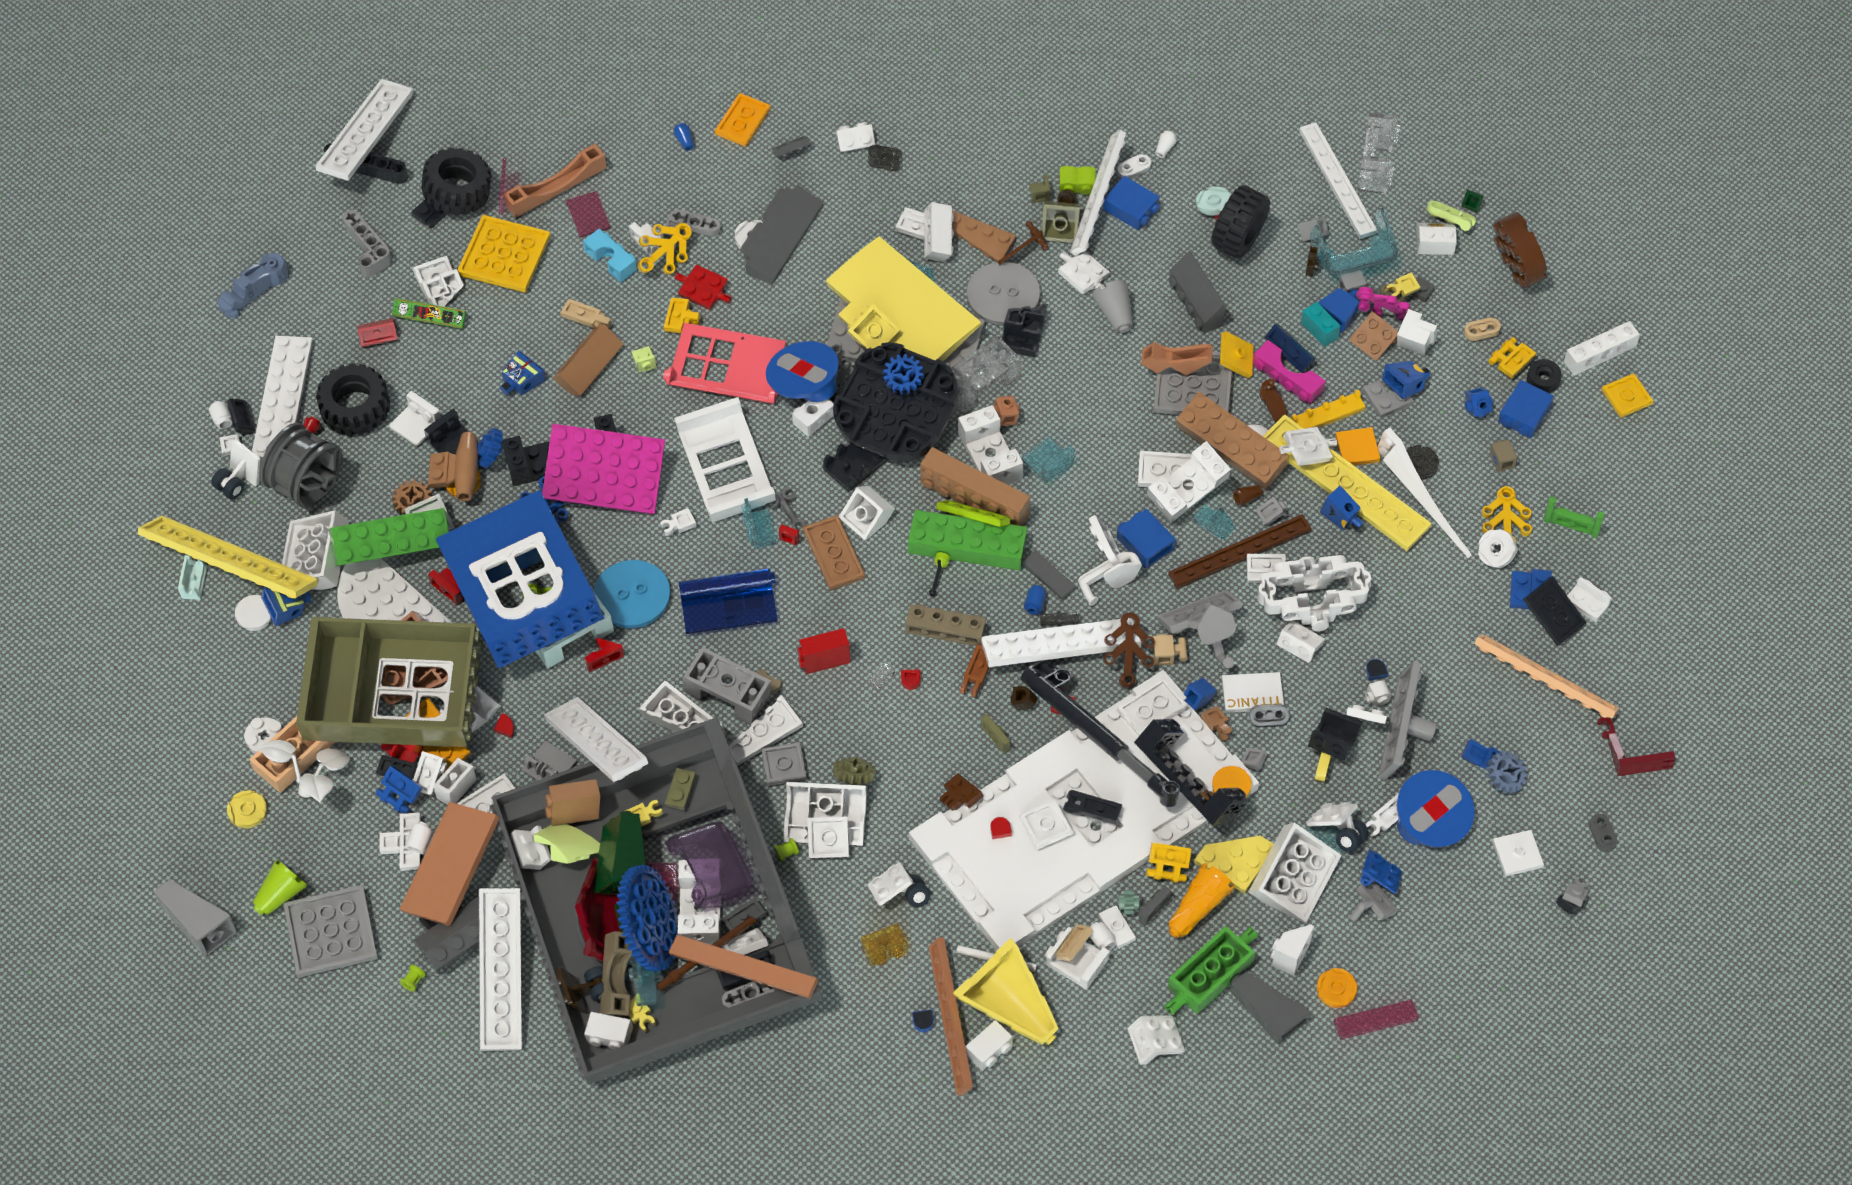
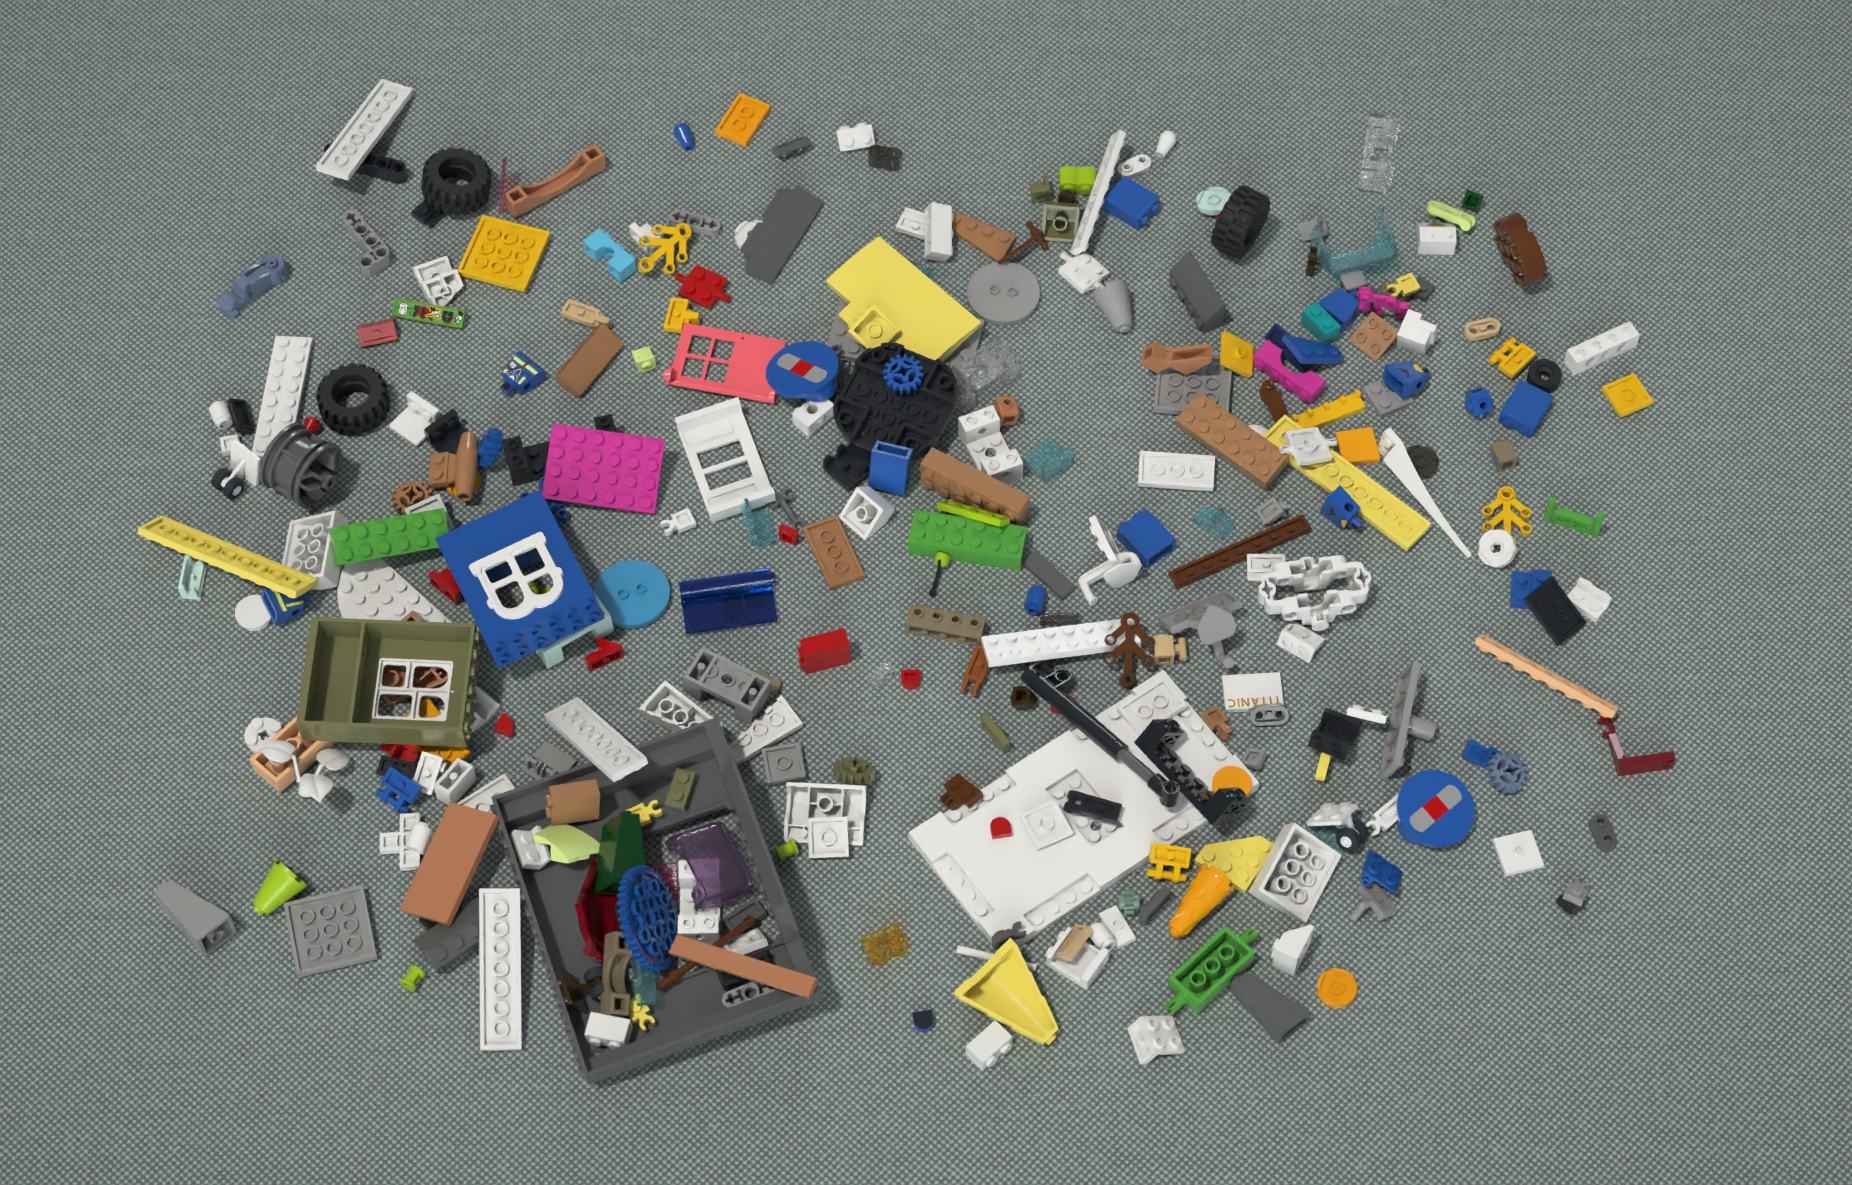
(247, 809): light yellow tile -> none
(588, 214): clear pink piece -> none
(890, 468): none -> blue brick
(896, 881): white plate -> none
(950, 1017): nougat tile -> none
(1002, 936): none -> dark grey plate
(1024, 329): black slope -> none
(1199, 693): blue brick -> none
(1206, 473): white plate -> none
(1246, 494): reddish brown cone -> none
(1311, 351): none -> blue wing
(1338, 180): white plate -> none
(1376, 670): black tile -> none
(1376, 1019): clear pink plate -> none
(1378, 693): white plate -> none

